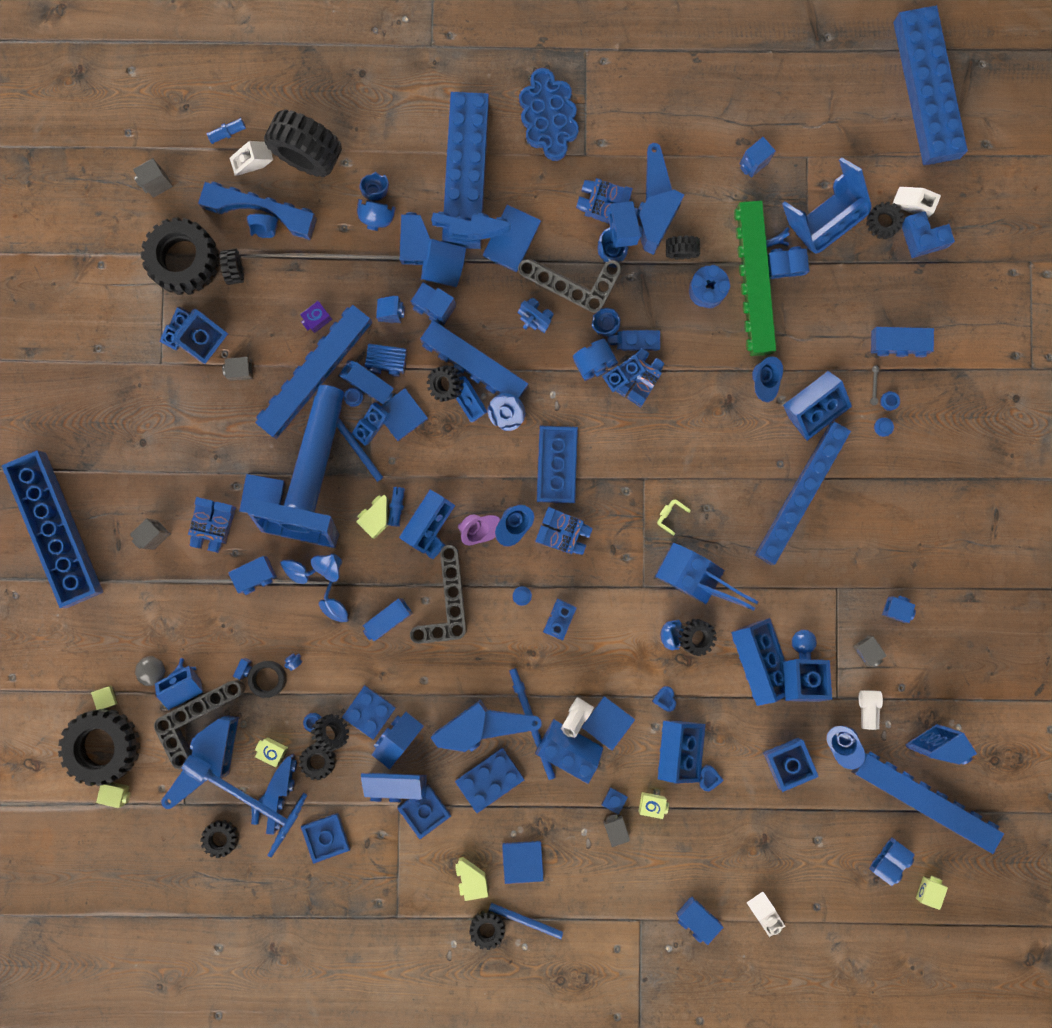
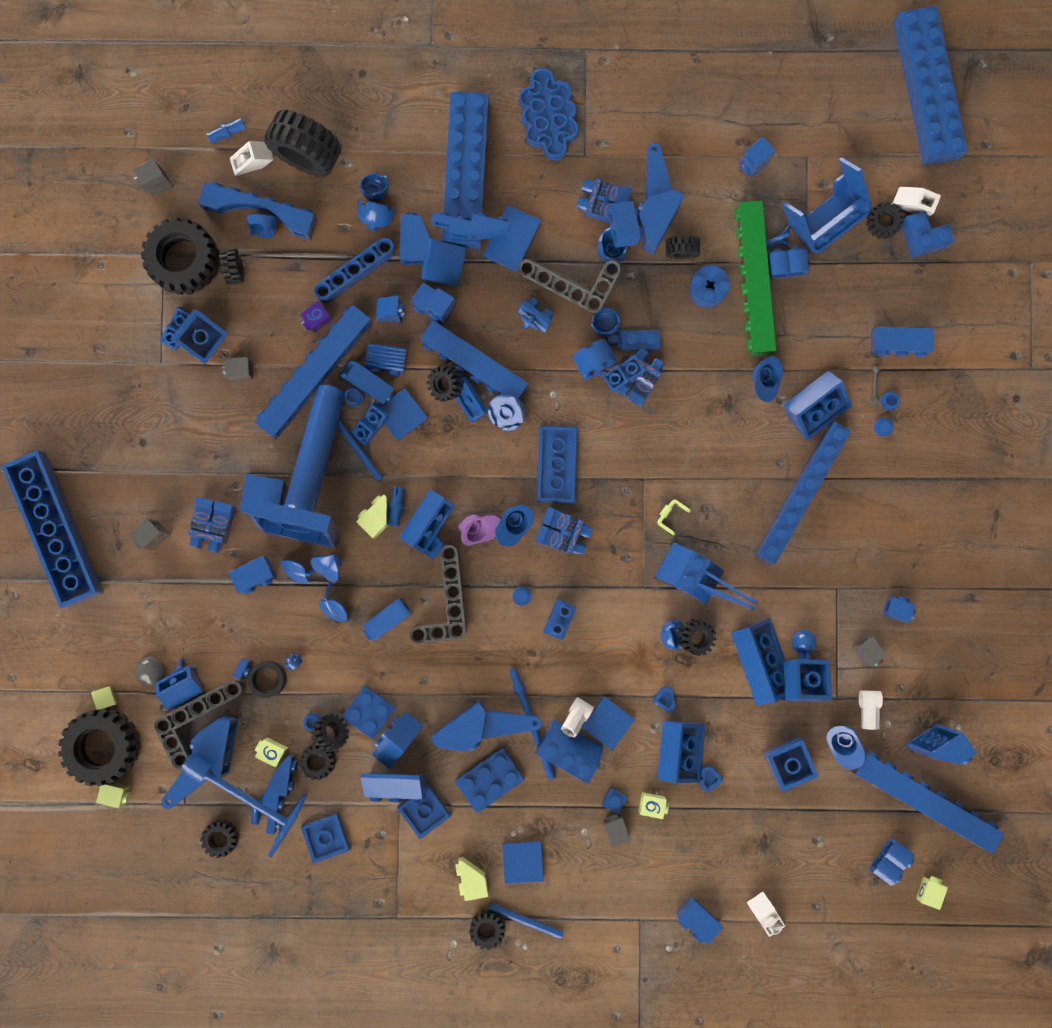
(351, 279): none -> blue beam

